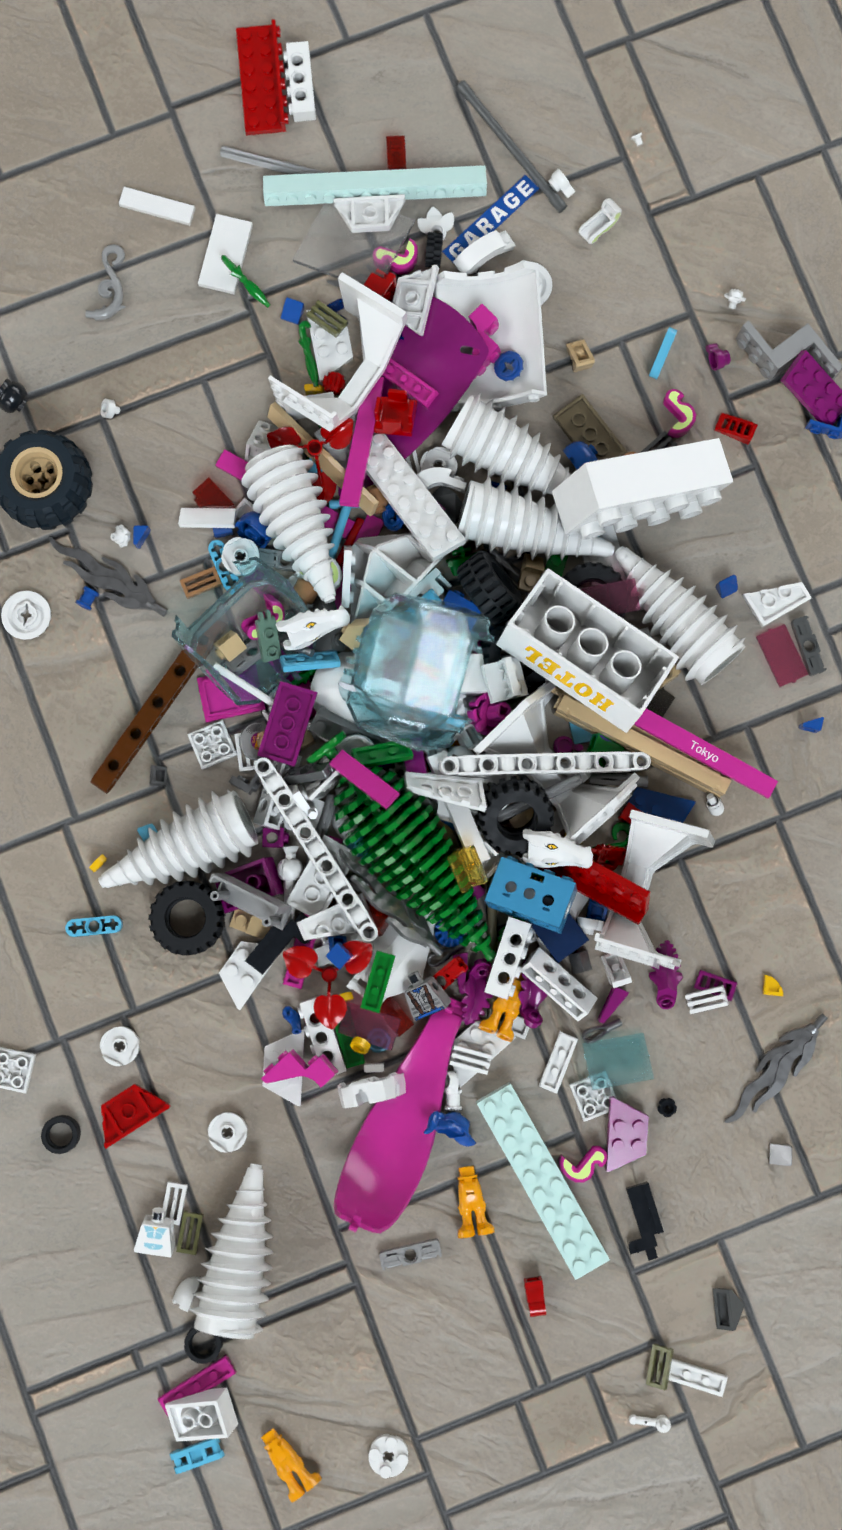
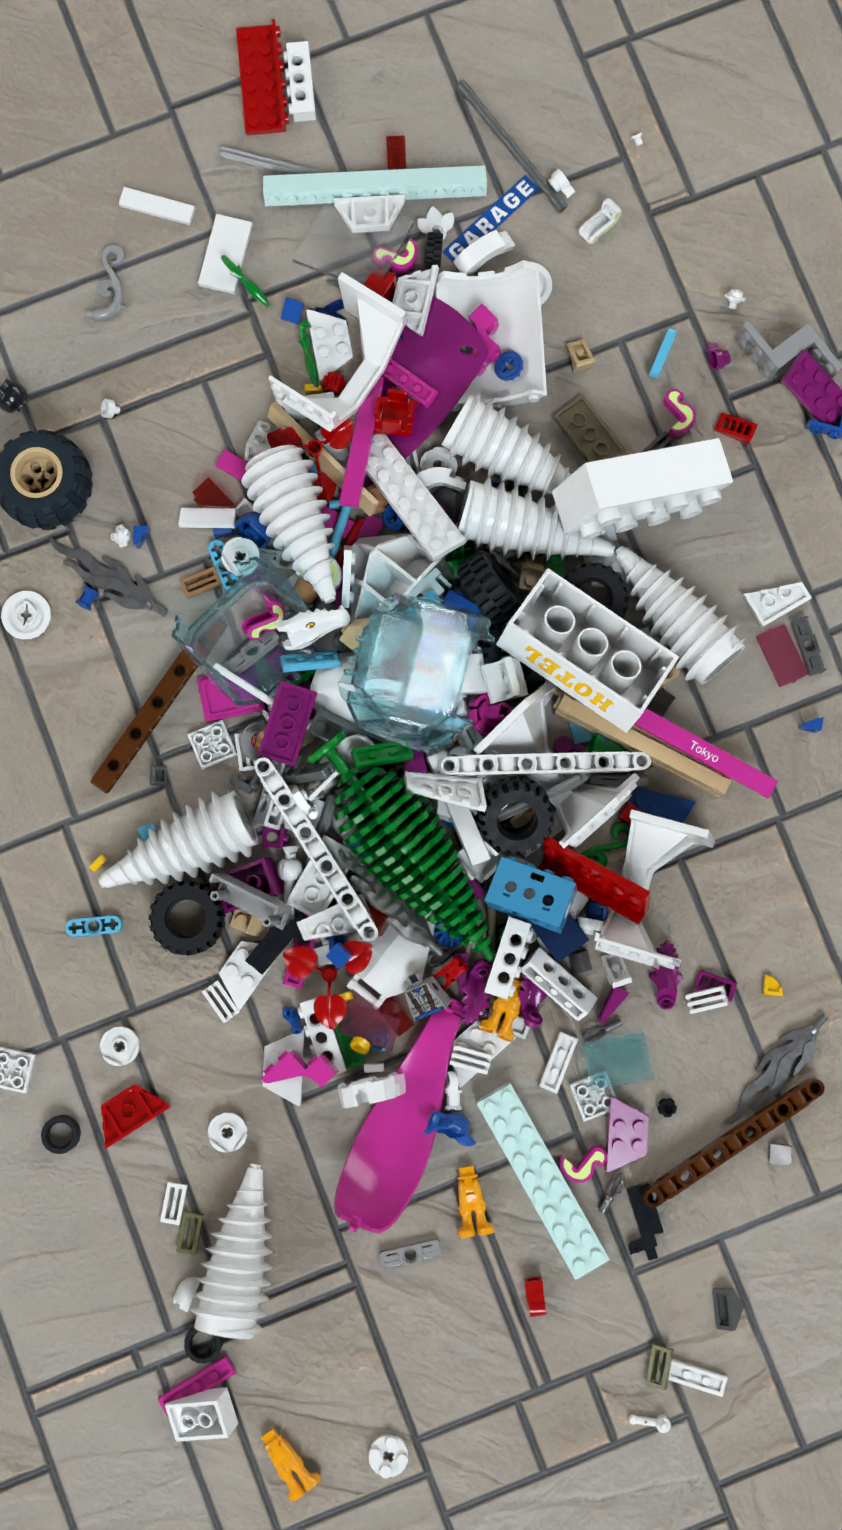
(156, 1235): white torso -> none
(196, 1455): medium azure plate -> none
(211, 988): none -> white tile
(229, 646): tan brick -> none
(267, 636): sand green hinge -> none
(315, 309): olive tile -> none
(364, 779): dark pink tile -> none
(378, 981): green plate -> none
(467, 868): clear yellow panel -> none
(552, 850): white animal -> none
(580, 453): blue cylinder -> none
(608, 852): red piece -> none
(610, 1198): none -> flat silver piece
(616, 596): clear pink piece -> none
(714, 805): white cylinder -> none
(727, 586): blue slope -> none
(732, 1142): none -> reddish brown beam

